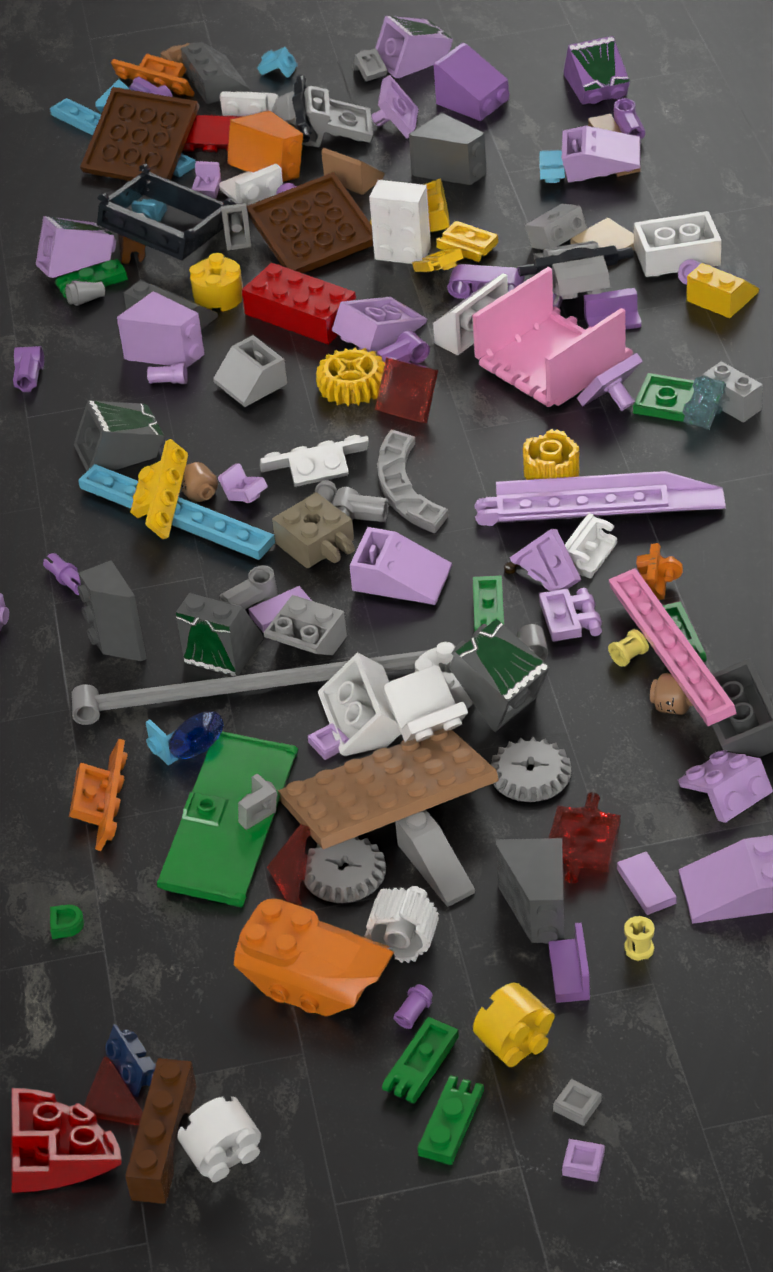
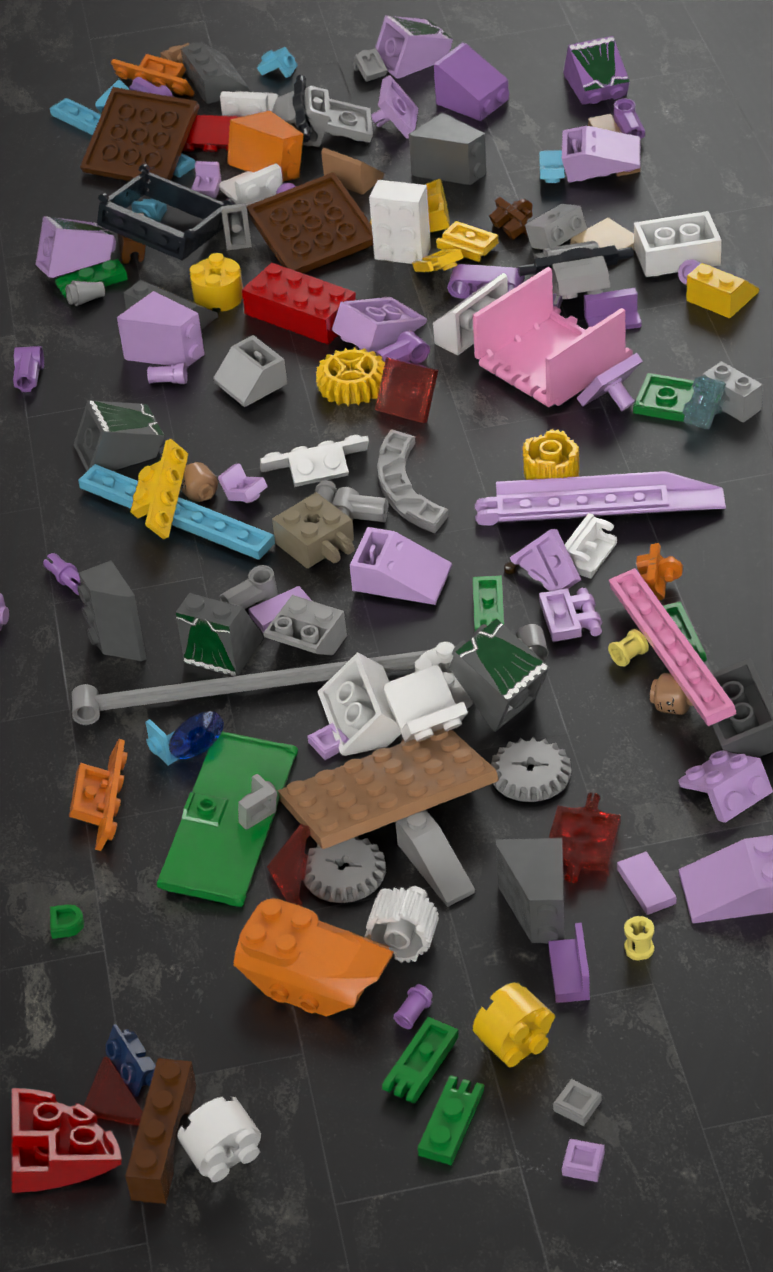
(515, 215): none -> reddish brown hips

